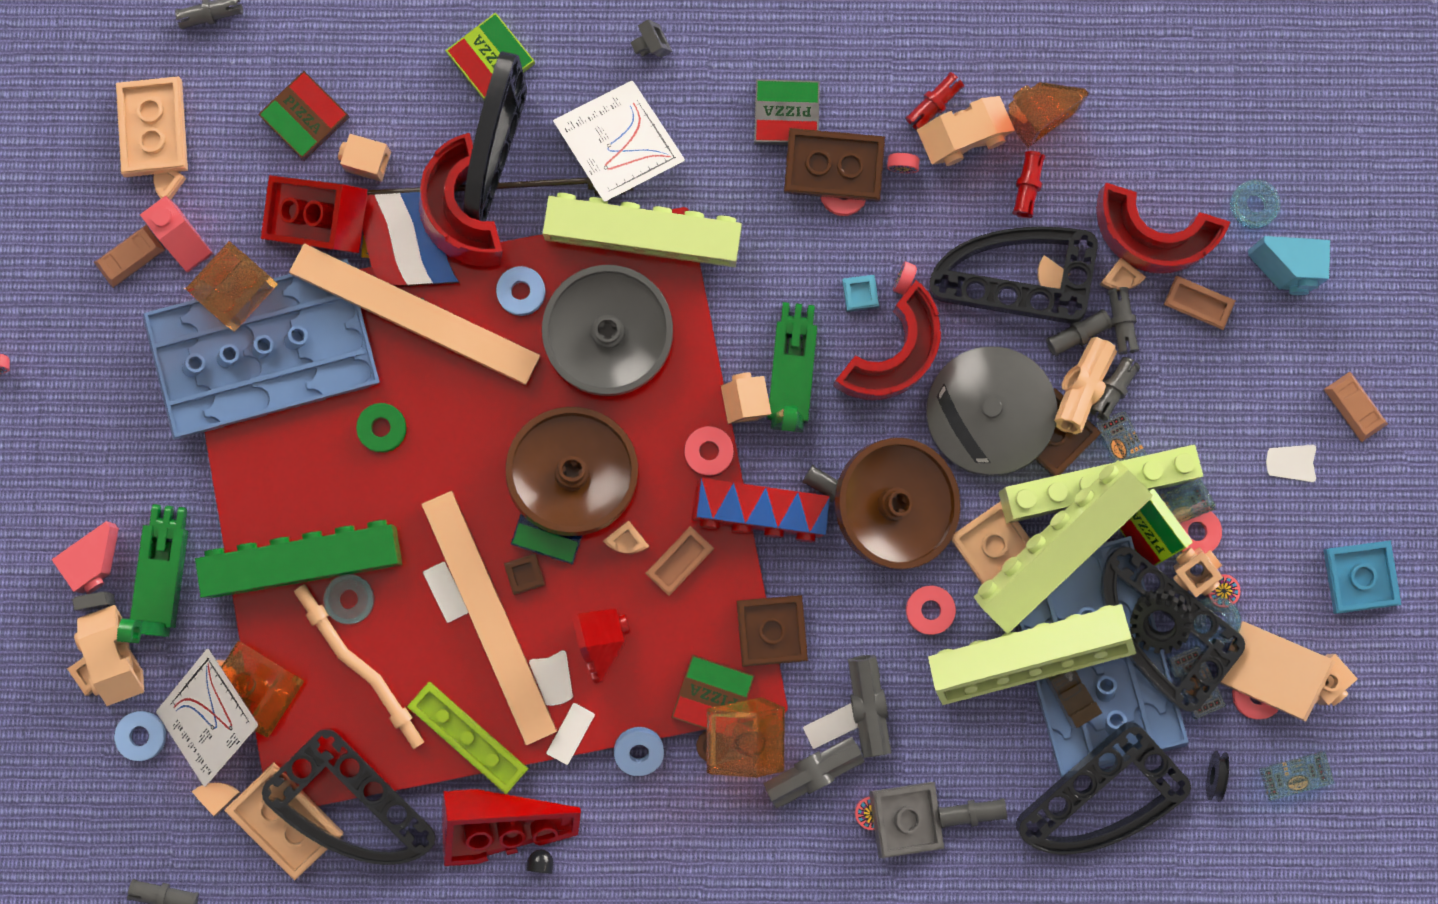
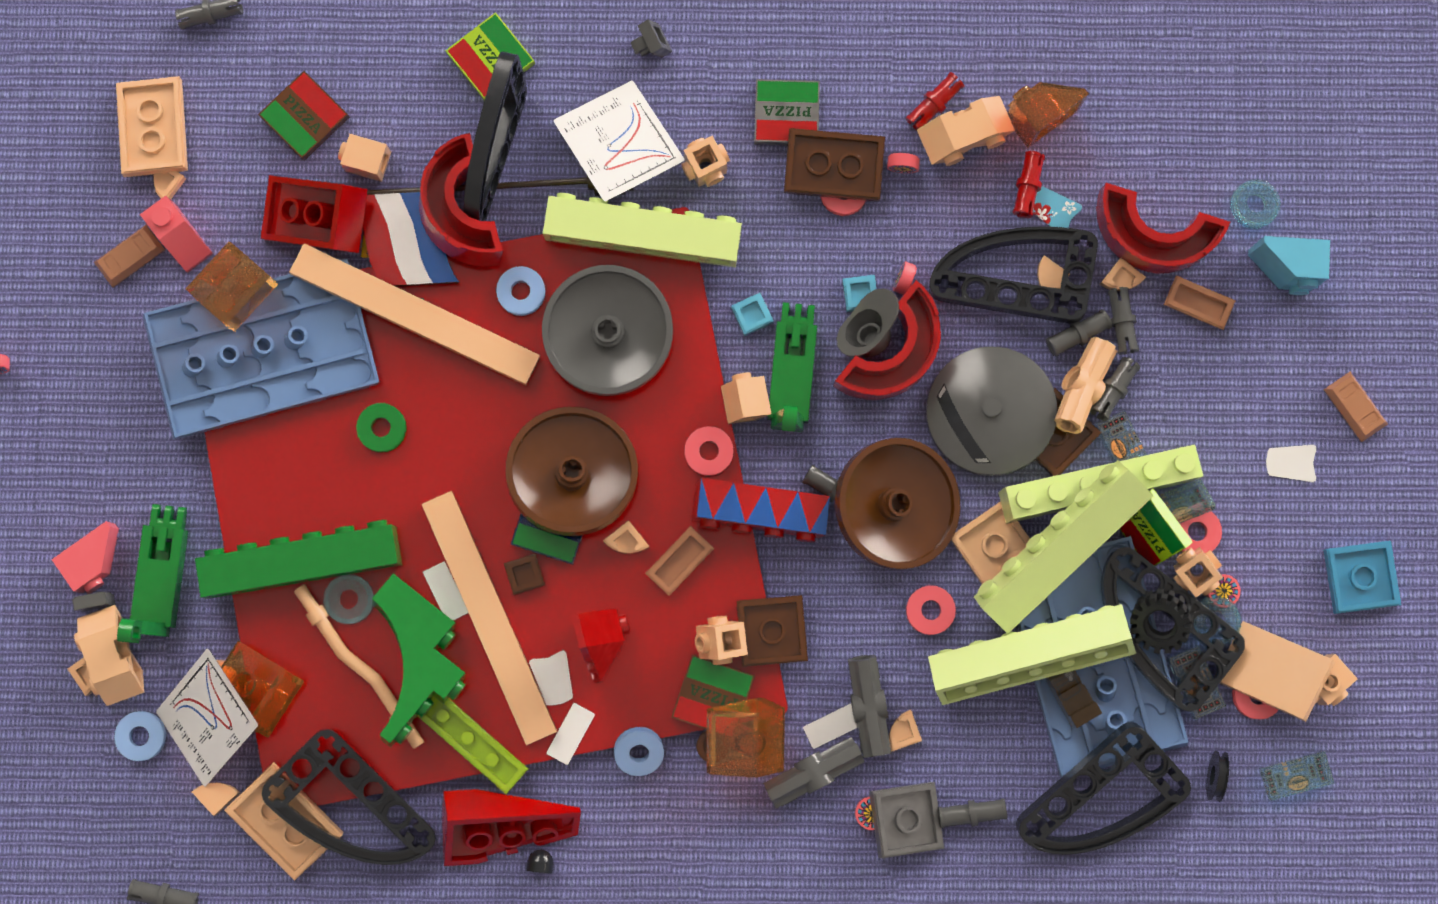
(426, 672): none -> green arch
(705, 151): none -> light nougat brick
(721, 640): none -> light nougat brick
(752, 314): none -> medium azure tile
(869, 325): none -> dark grey piece
(904, 731): none -> light nougat tile
(1055, 208): none -> medium azure sticker

